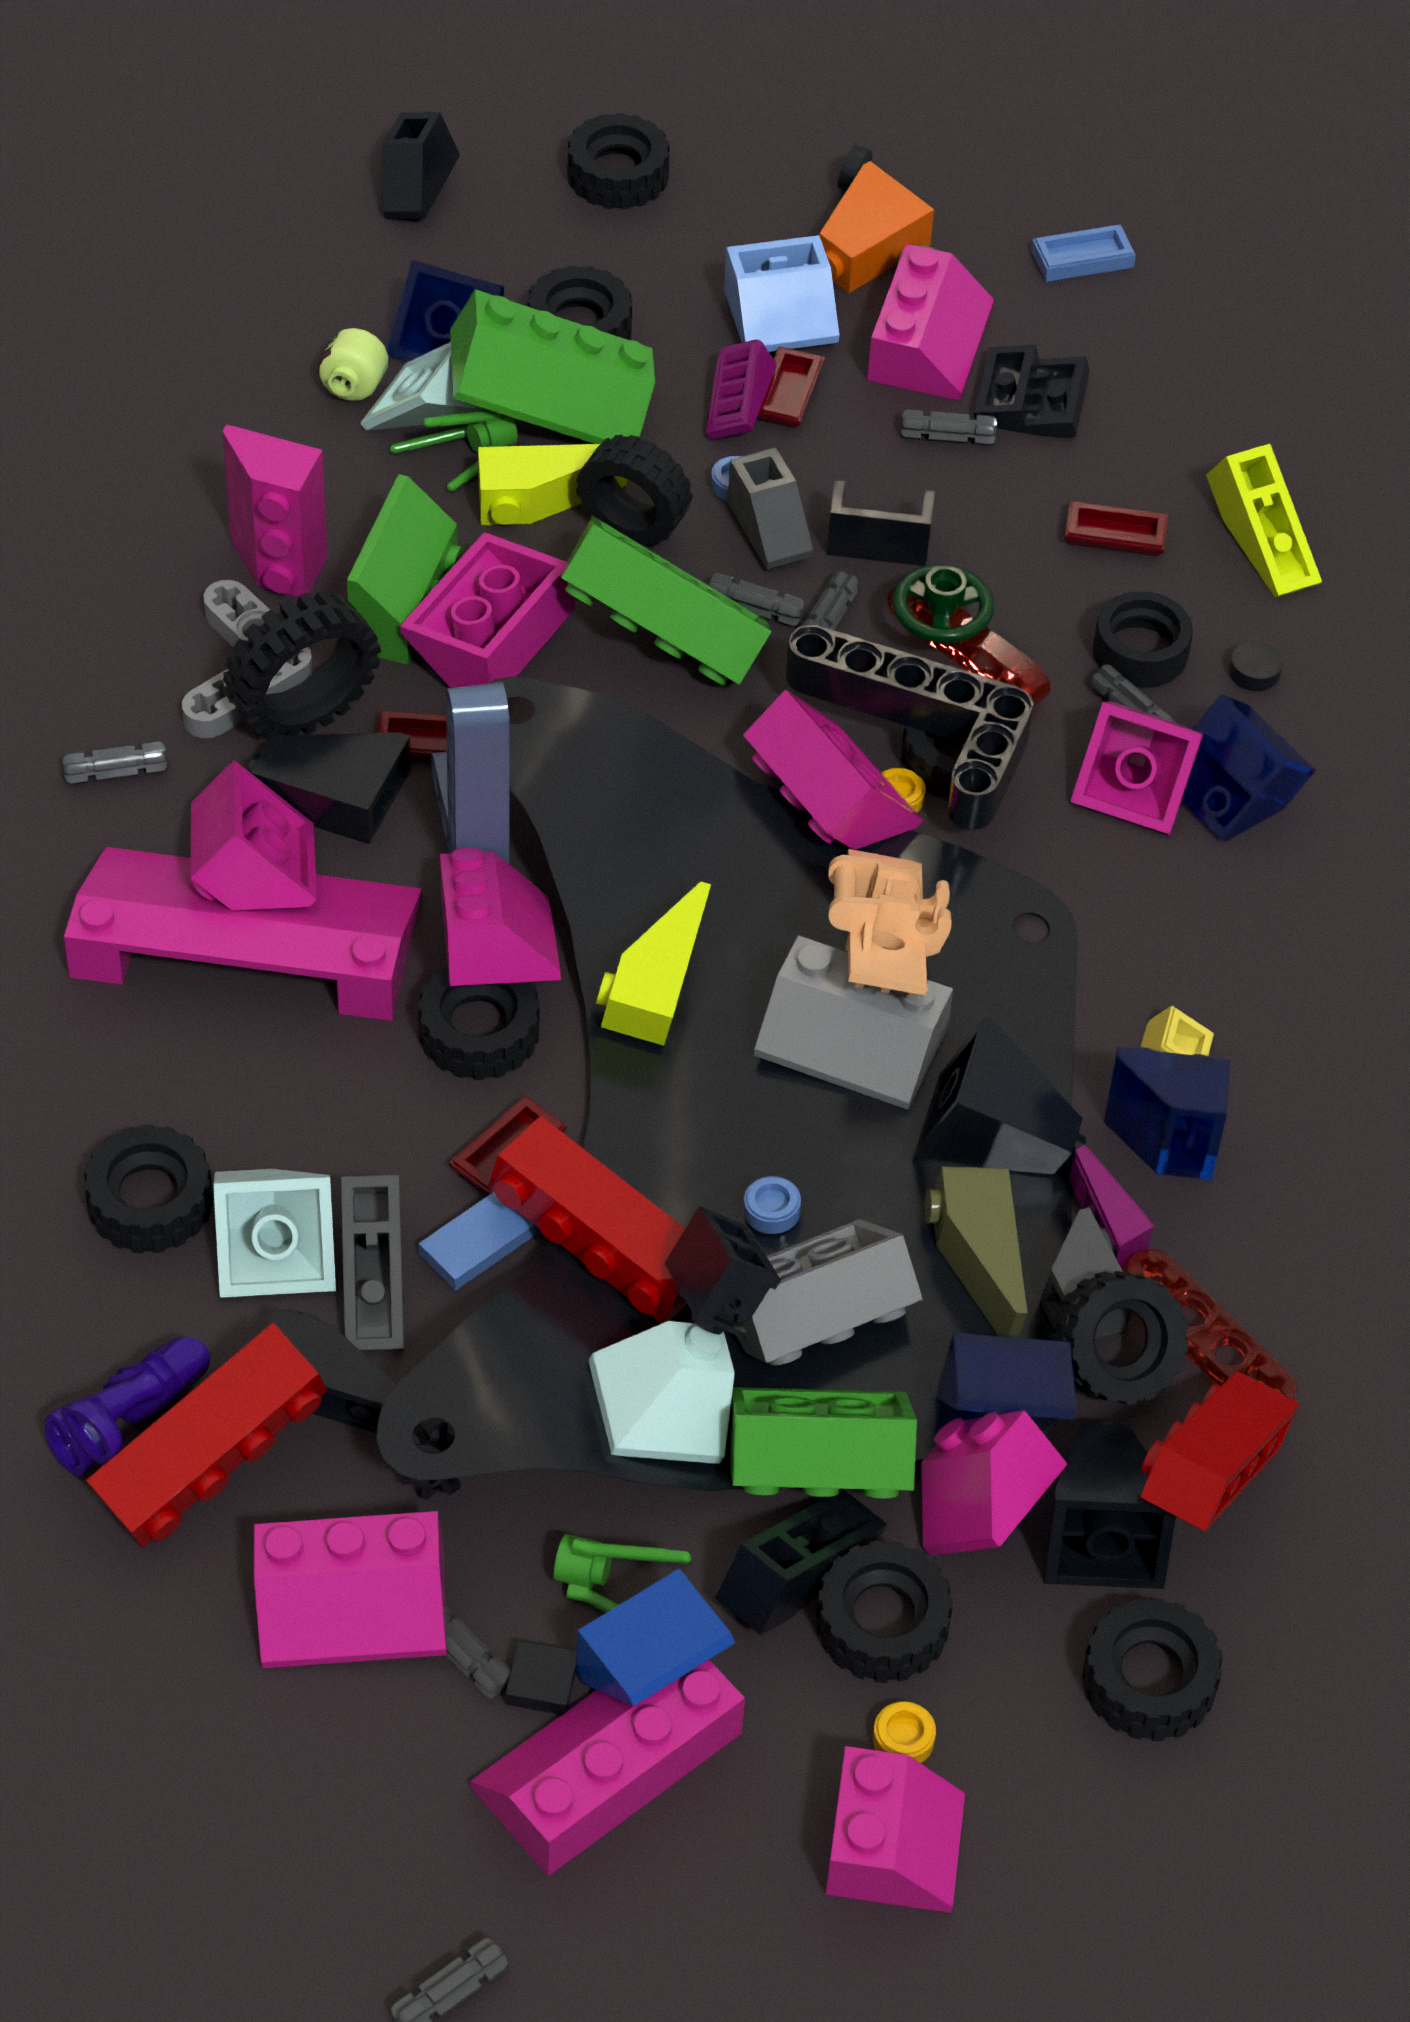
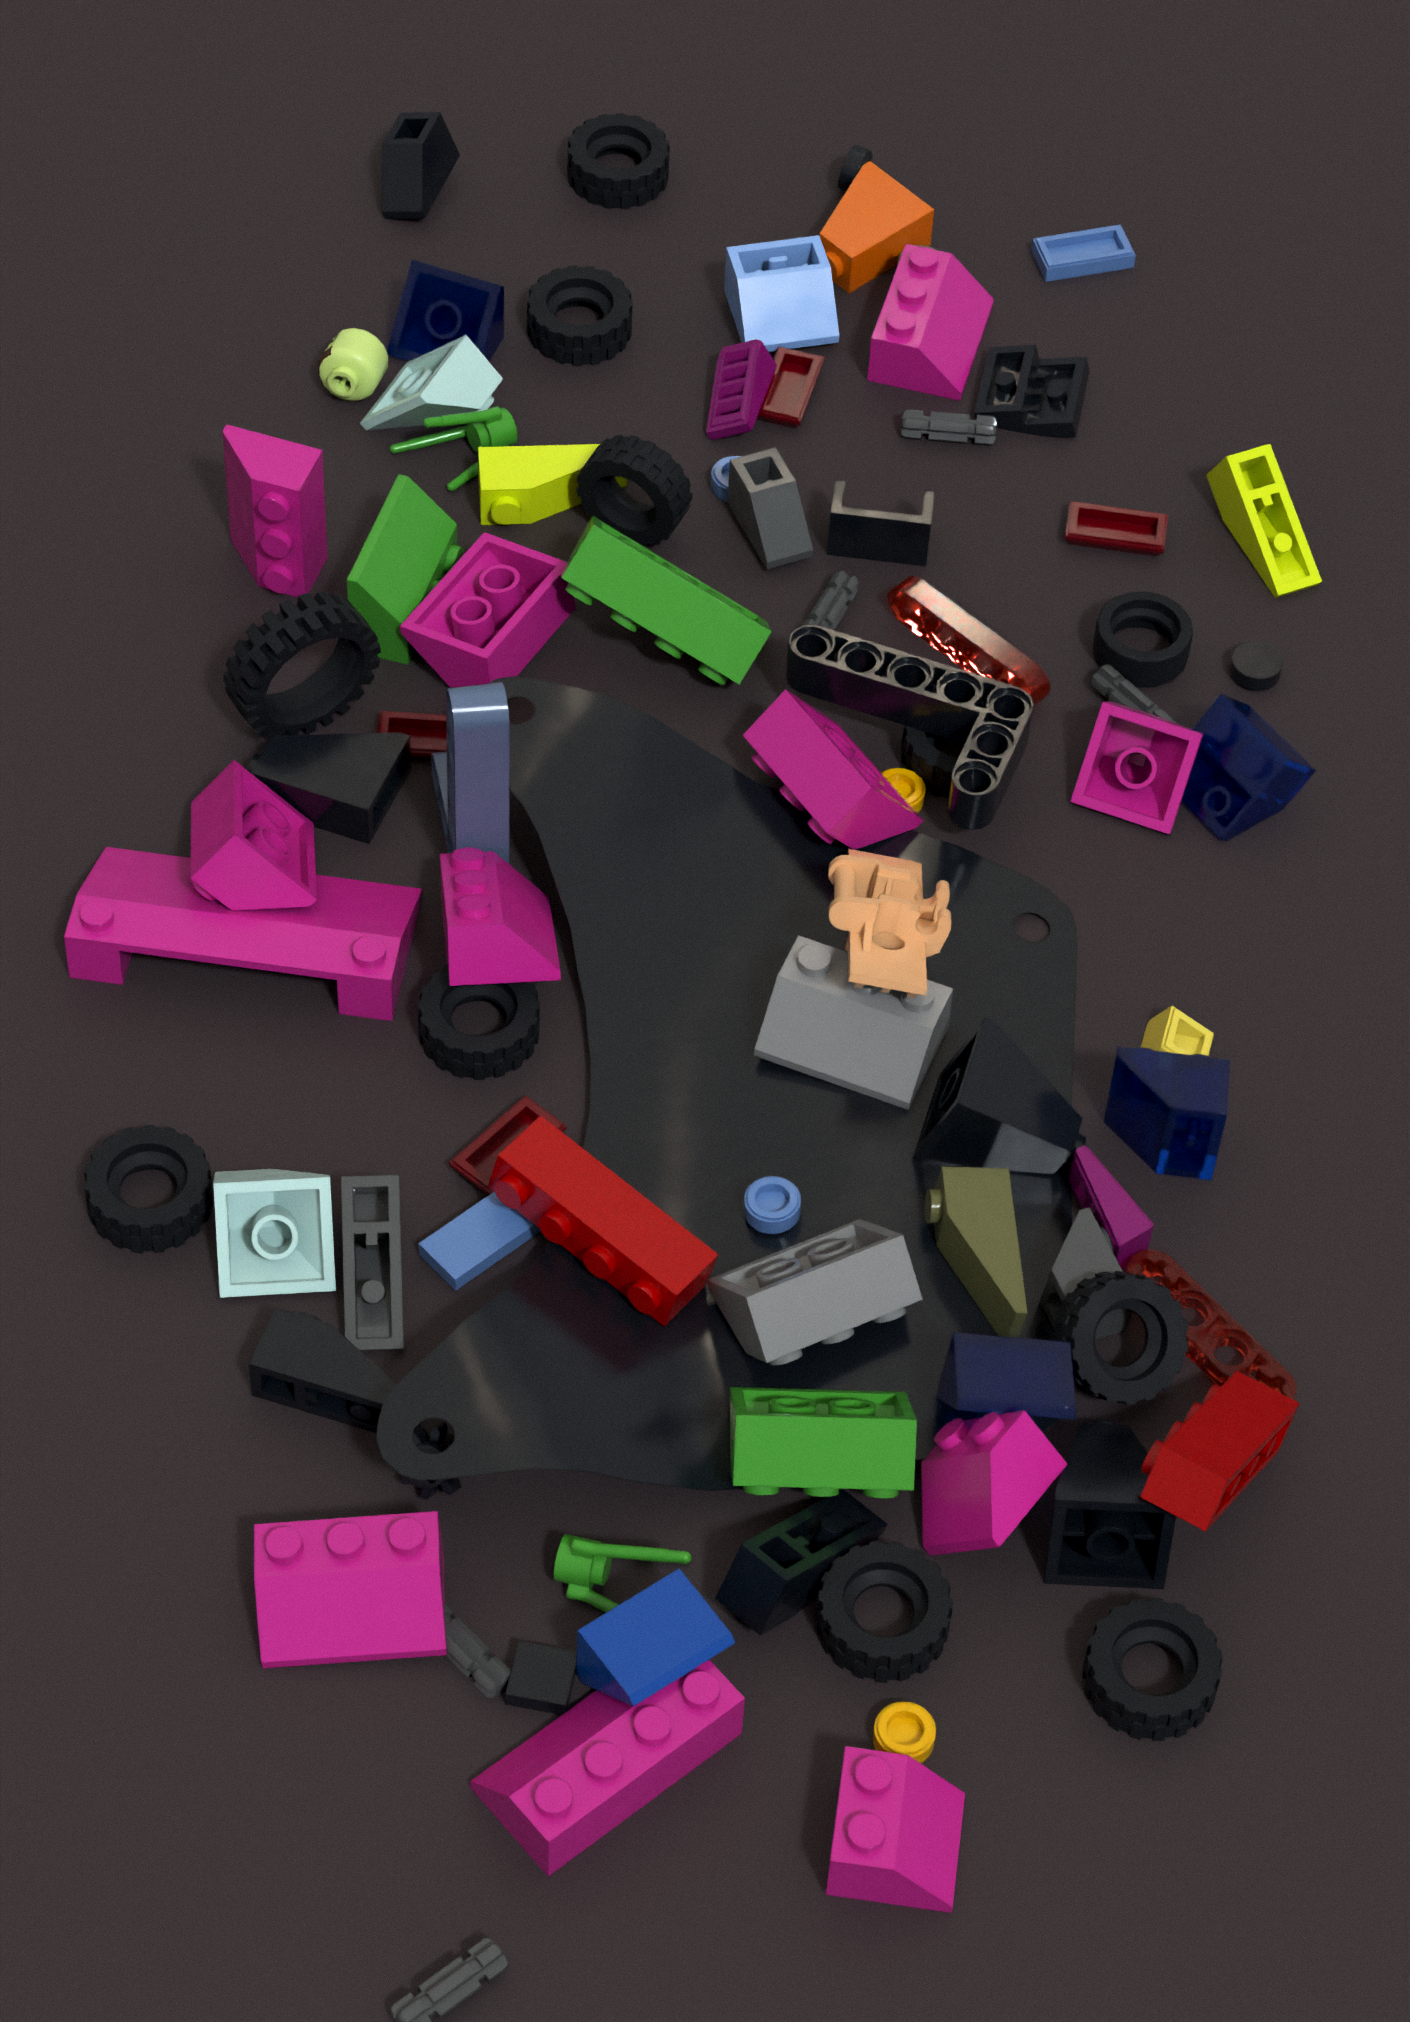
(88, 1428): dark purple piece -> none
(114, 762): dark grey axle -> none
(207, 697): light grey beam -> none
(208, 1436): red brick -> none
(549, 370): bright green slope -> none
(652, 971): neon yellow slope -> none
(666, 1393): light aqua slope -> none
(720, 1272): black hinge -> none
(761, 599): dark grey axle -> none
(944, 594): dark green piece -> none

